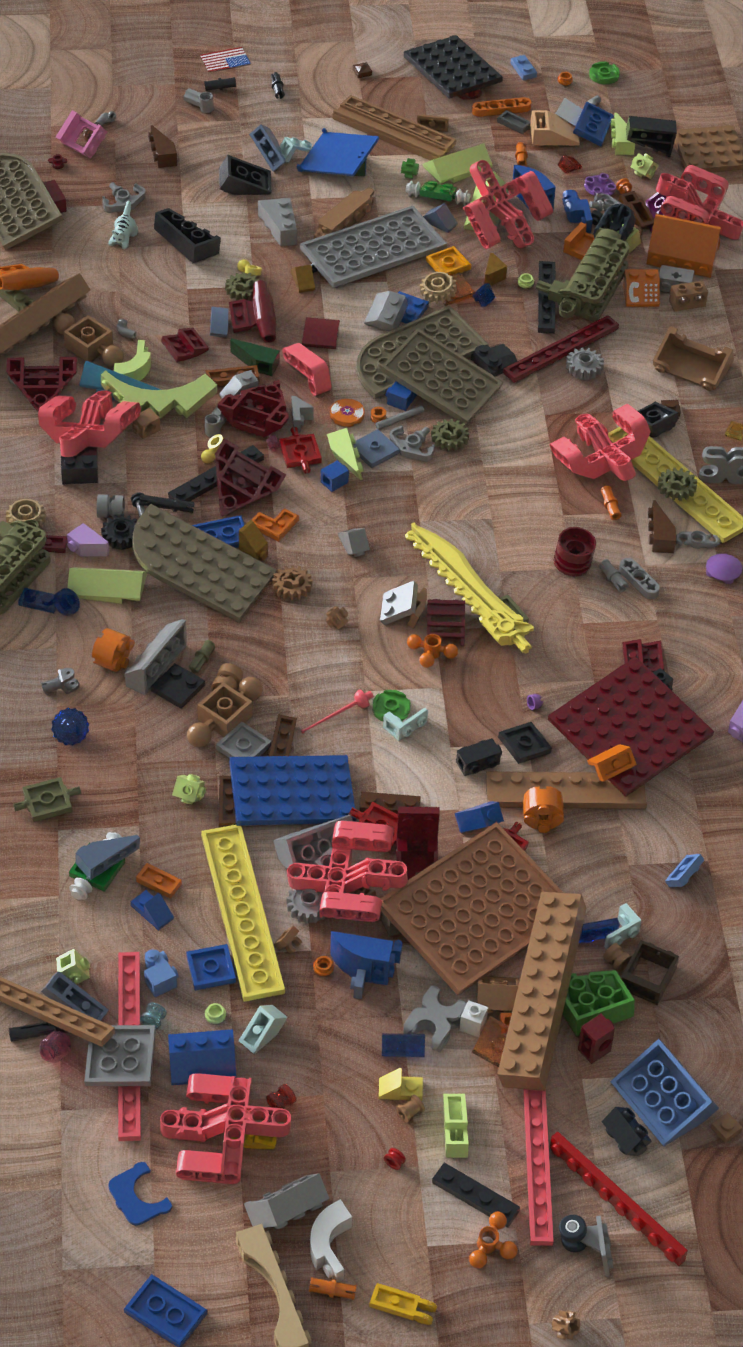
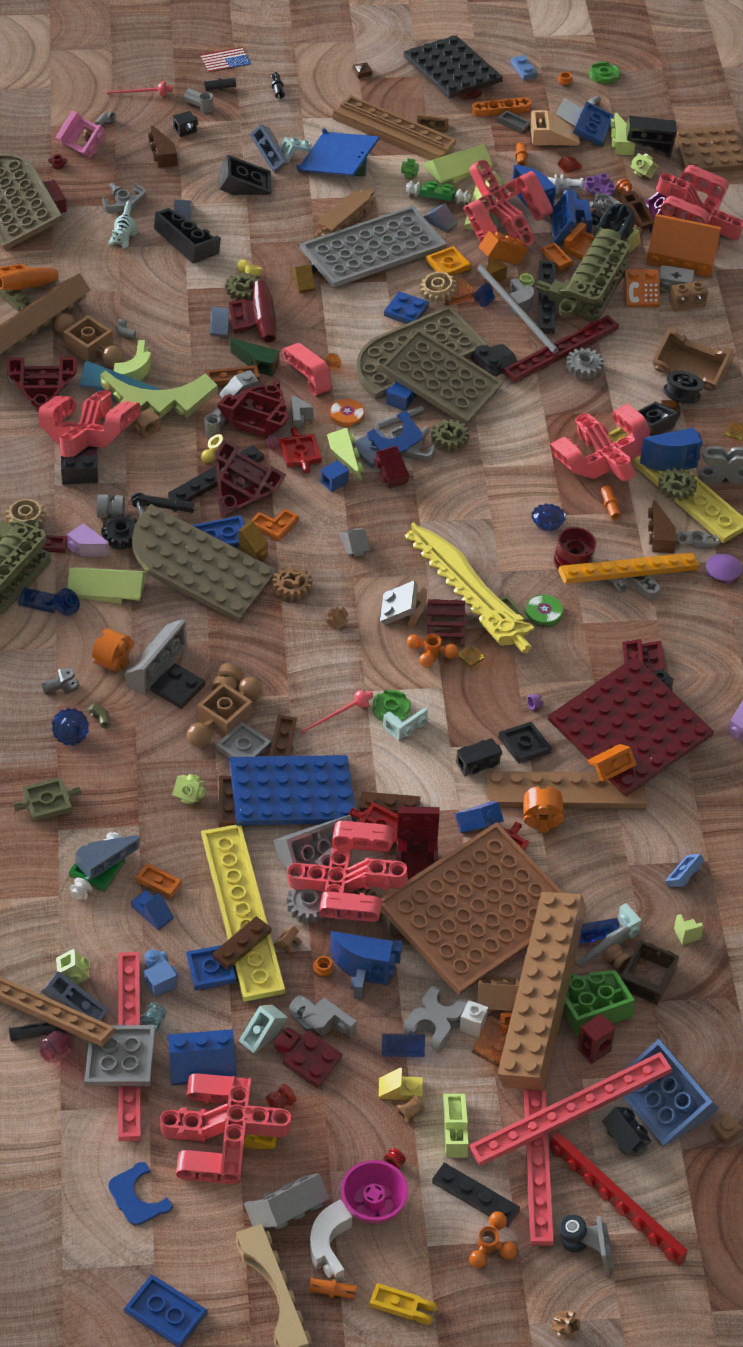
(96, 709): none -> olive arm
(162, 89): none -> coral sword
(184, 208): none -> sand blue slope
(184, 344): dark red slope -> none
(185, 123): none -> black brick
(202, 656): olive axle -> none
(215, 1013): yellowish green plate -> none
(242, 943): none -> reddish brown plate
(280, 219): light grey wedge -> none
(307, 1055): none -> dark red plate
(320, 333): dark red slope -> none
(321, 1016): none -> light grey plate
(333, 361): none -> clear orange plate
(374, 1182): none -> dark pink piece
(375, 412): orange bush -> none
(387, 311): light grey slope -> none
(392, 467): none -> dark red brick
(410, 435): none -> blue piece
(471, 656): none -> clear yellow tile
(503, 247): none -> orange brick
(517, 309): none -> light grey piece
(521, 295): none -> light grey brick
(544, 610): none -> bright green tile
(548, 517): none -> clear blue piece
(556, 254): none -> orange plate
(563, 217): none -> blue plate
(567, 183): none -> white piece
(569, 1109): none -> coral plate
(603, 945): none -> light grey bar
(628, 568): none -> light orange plate
(672, 450): none -> blue piece
(683, 387): none -> black wheel
(688, 930): none -> yellowish green panel

